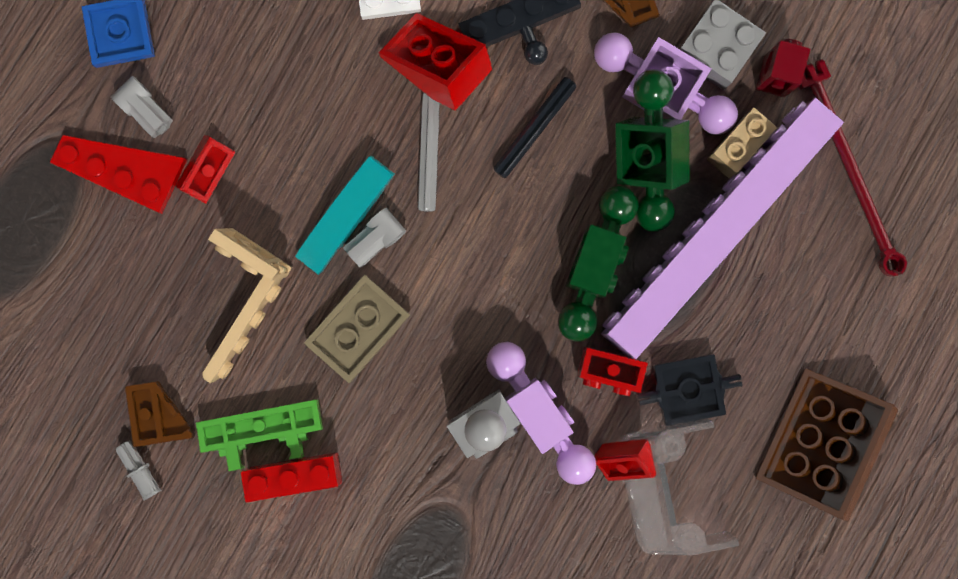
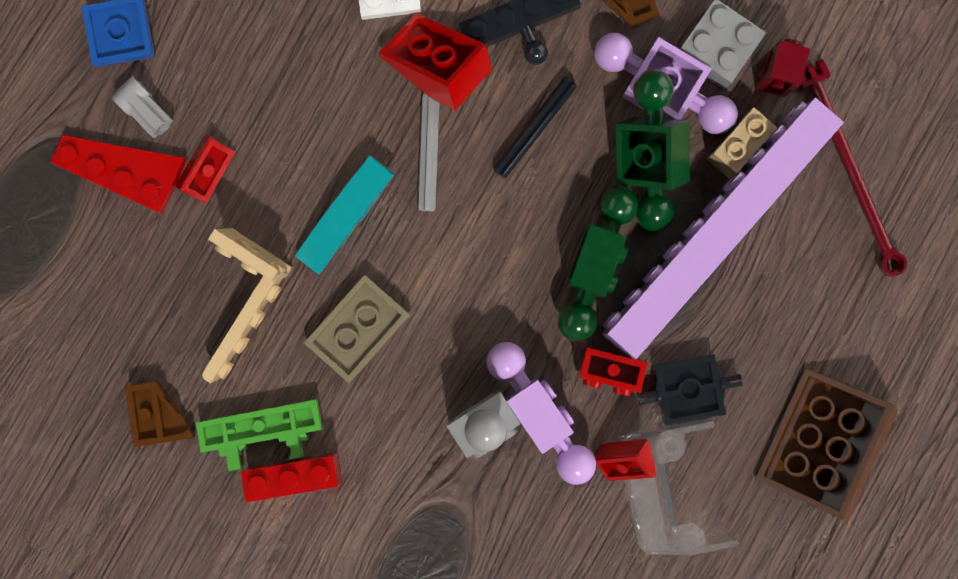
(137, 470): light grey axle -> none
(380, 232): light grey piece -> none

